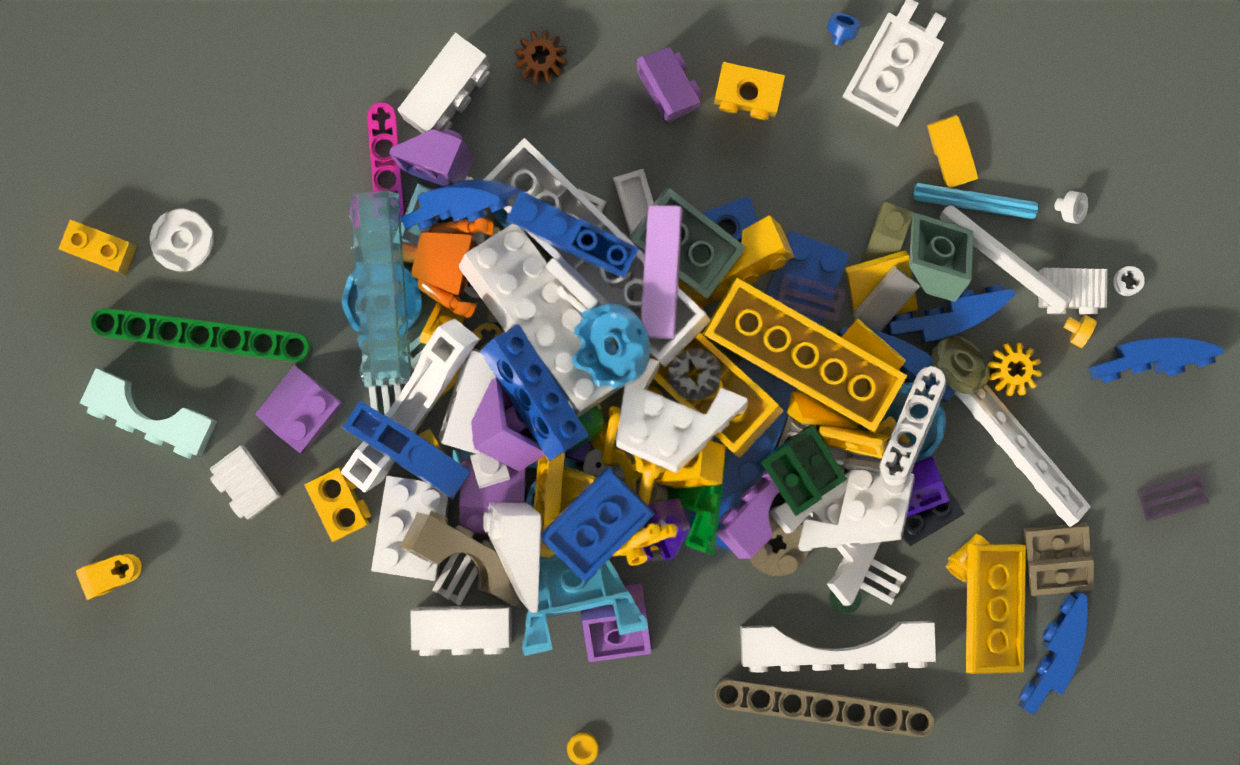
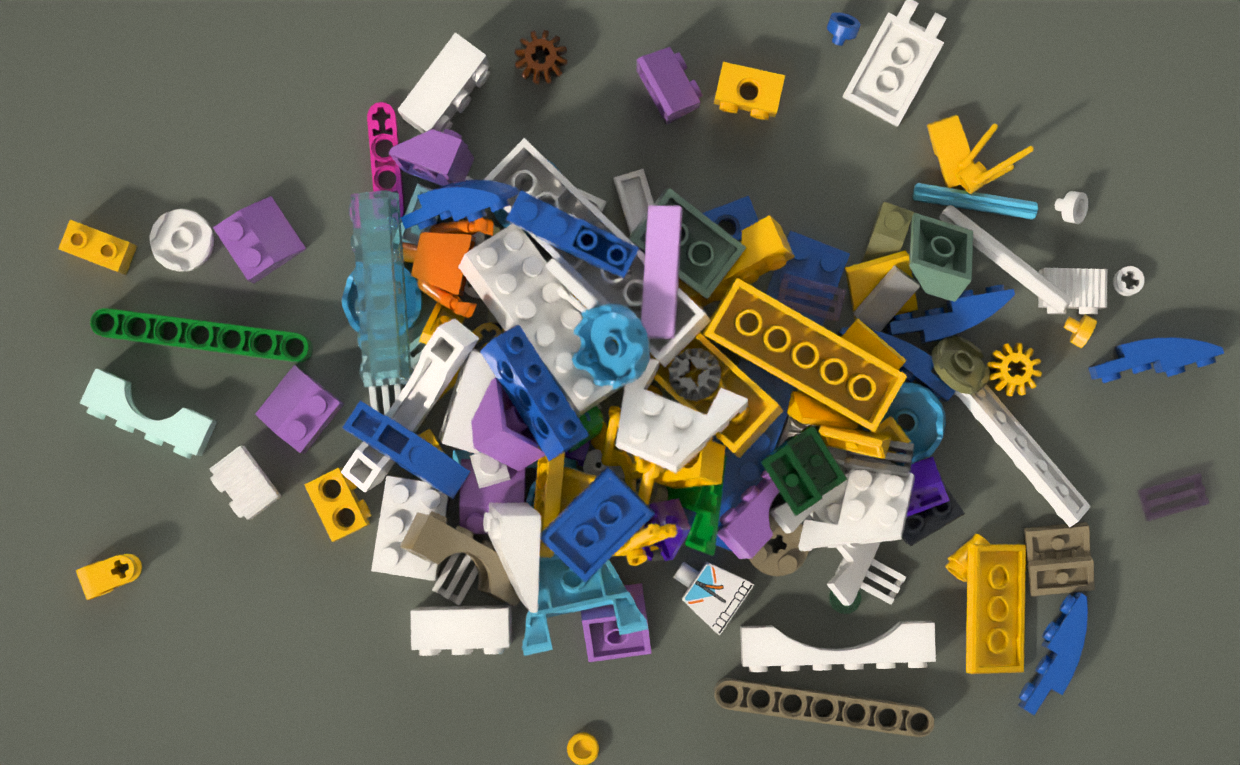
(259, 239): none -> medium lavender slope
(713, 593): none -> white torso
(909, 424): white beam -> none
(976, 175): none -> yellow plant

